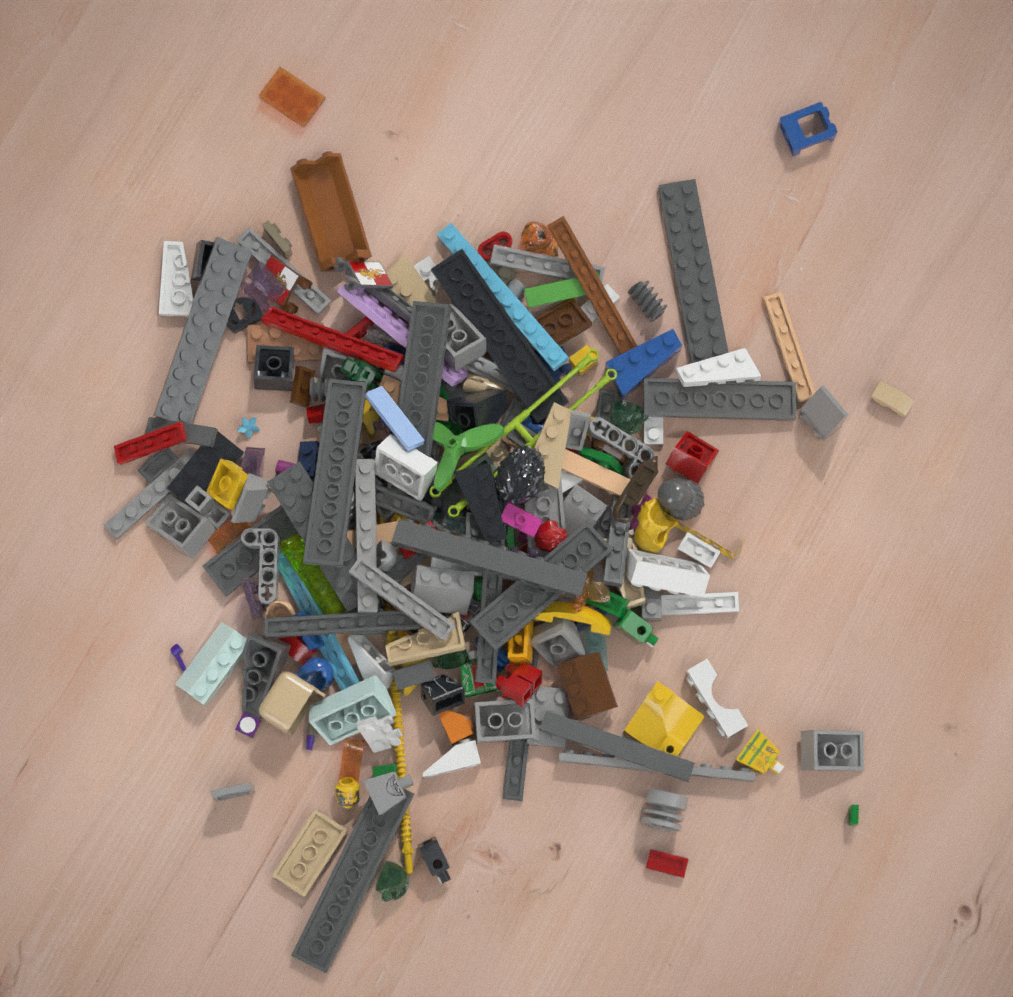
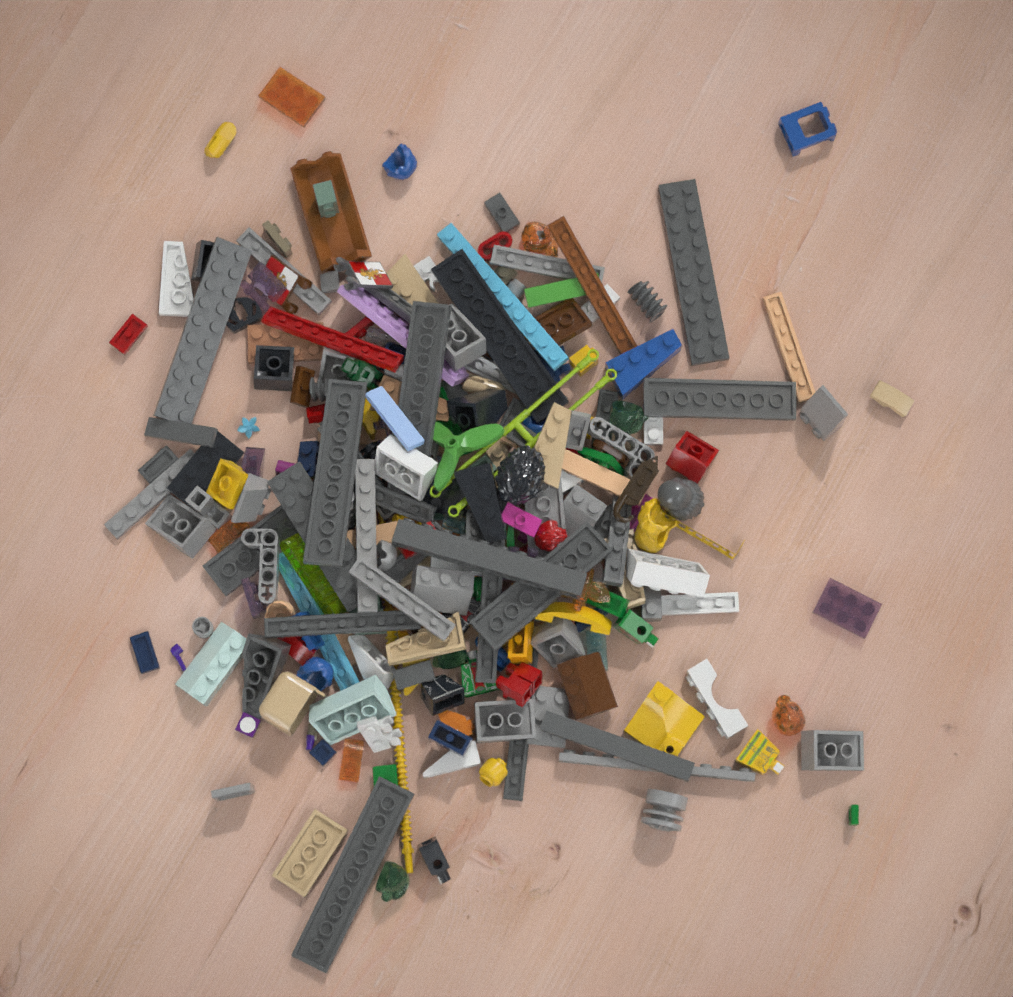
(128, 334): none -> red plate
(144, 652): none -> dark blue tile
(150, 443): red plate -> none
(202, 623): none -> light grey wheel
(220, 140): none -> yellow arm
(323, 752): none -> dark blue tile
(326, 199): none -> sand green brick
(330, 282): none -> light grey slope
(347, 792): yellow head -> none
(388, 790): light grey torso -> none
(400, 163): none -> blue hair
(450, 738): none -> dark blue brick
(493, 772): none -> yellow head
(502, 213): none -> dark grey plate
(667, 863): red plate -> none
(699, 550): white plate -> none
(719, 369): white wing -> none
(788, 716): none -> clear orange piece
(847, 608): none -> clear purple plate

